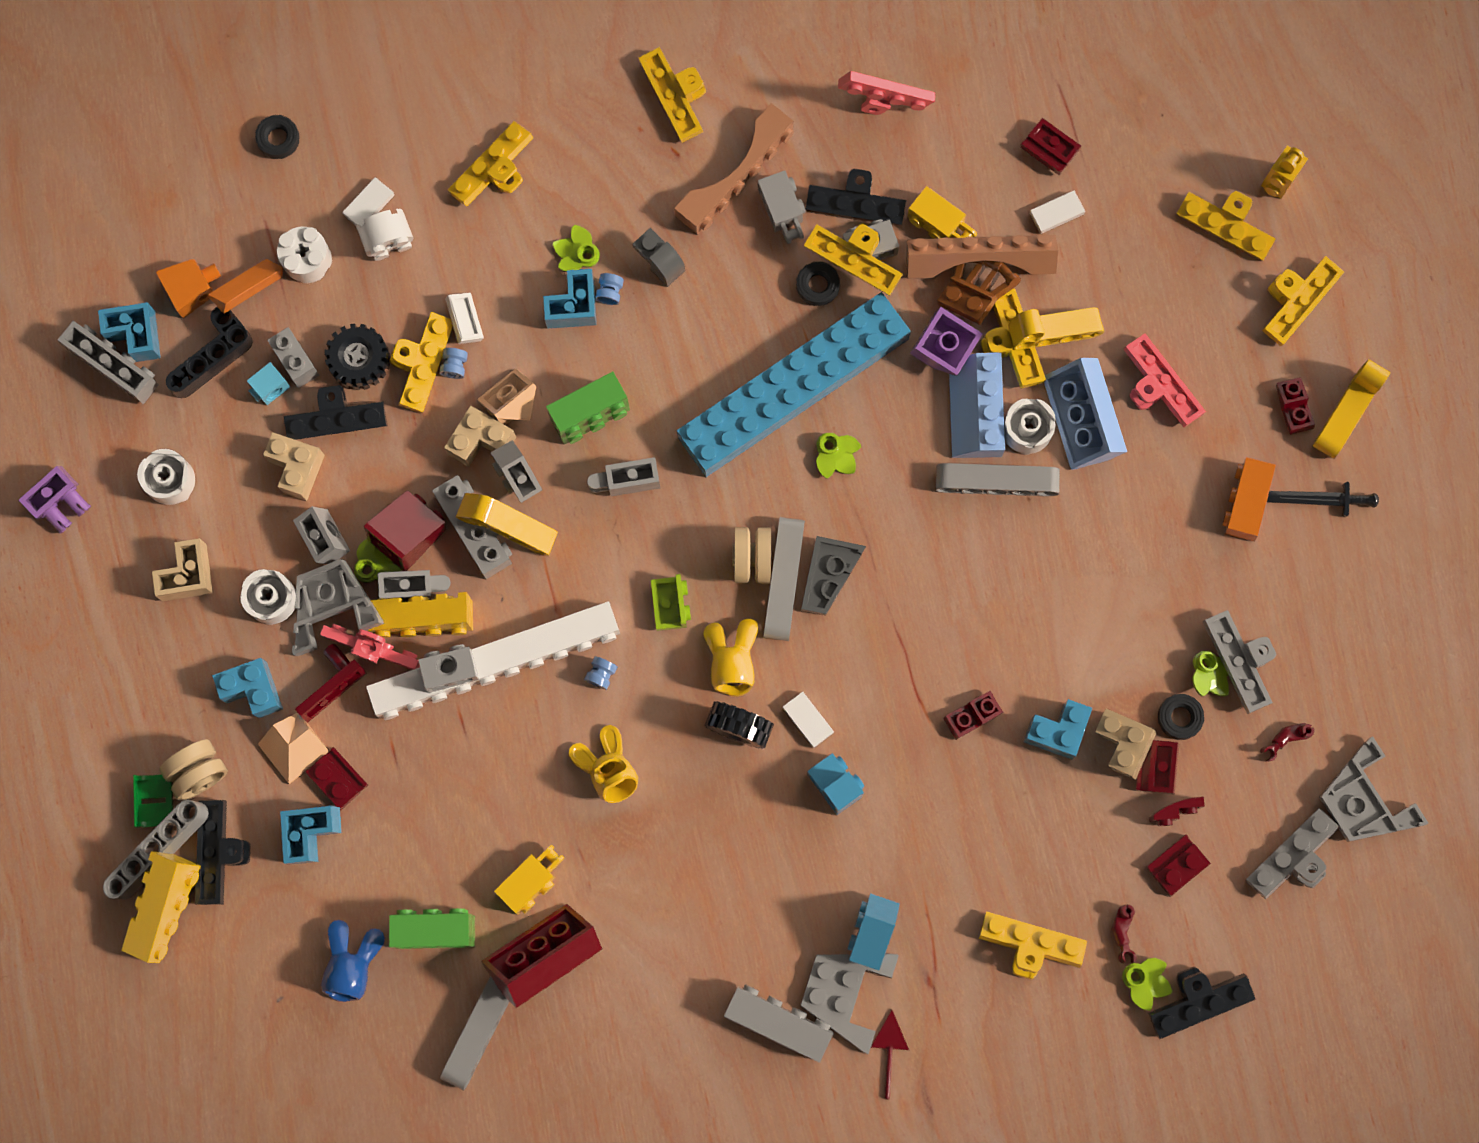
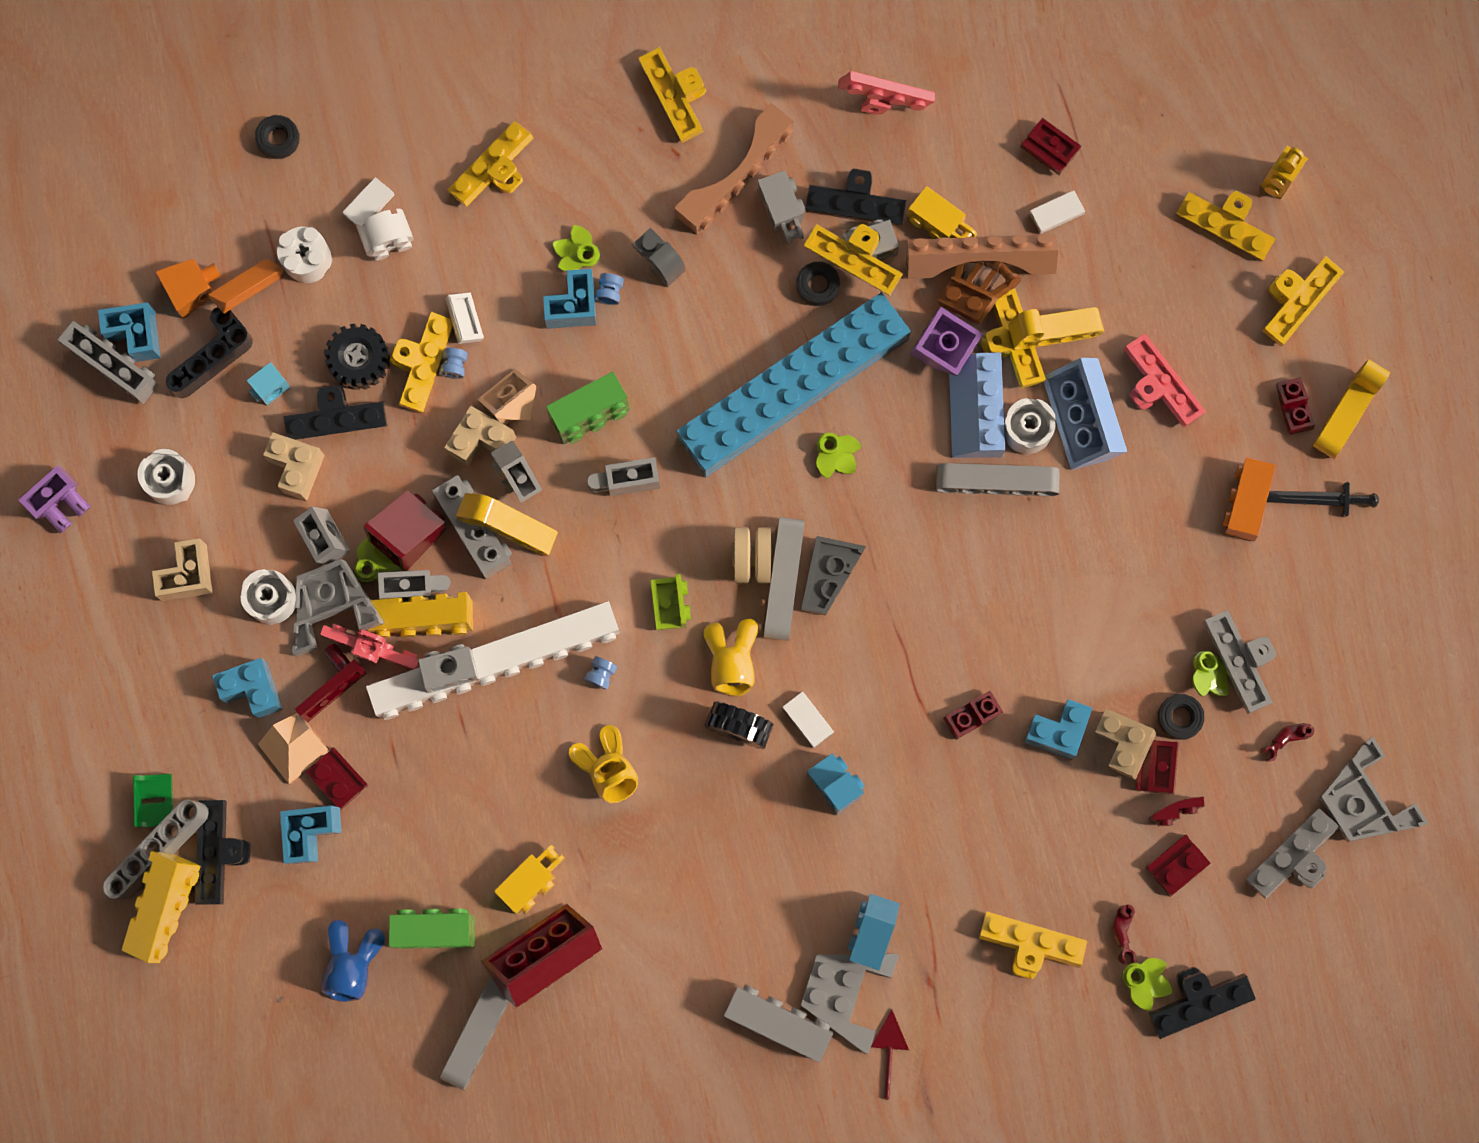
(193, 770): tan wheel -> none
(293, 357): light grey brick -> none

